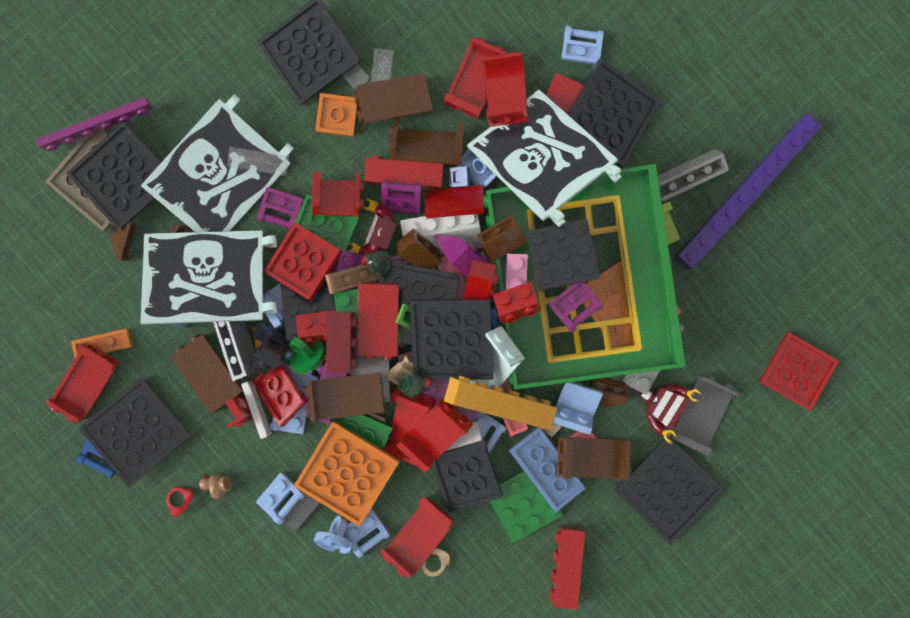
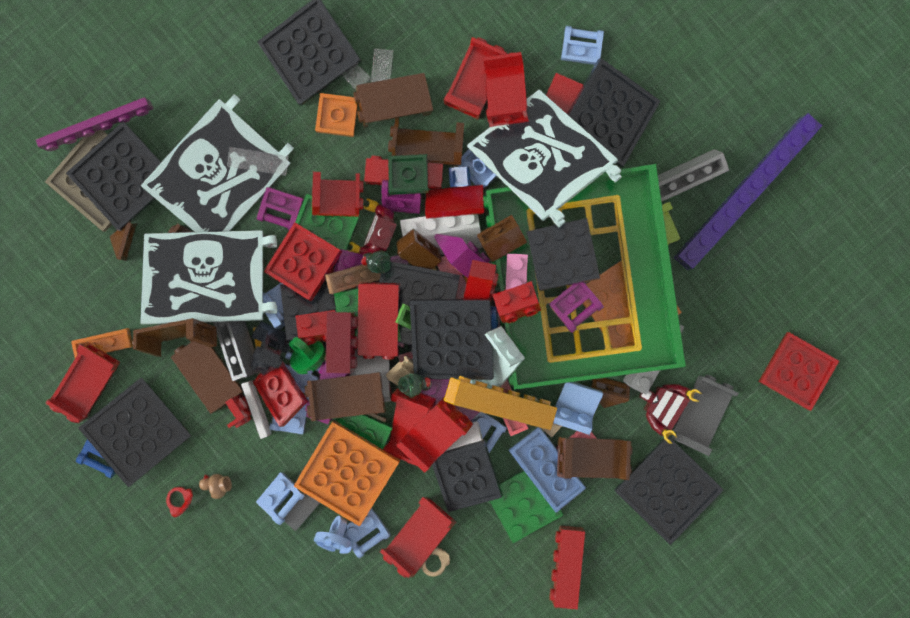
(149, 339): none -> reddish brown panel
(408, 174): none -> dark green plate

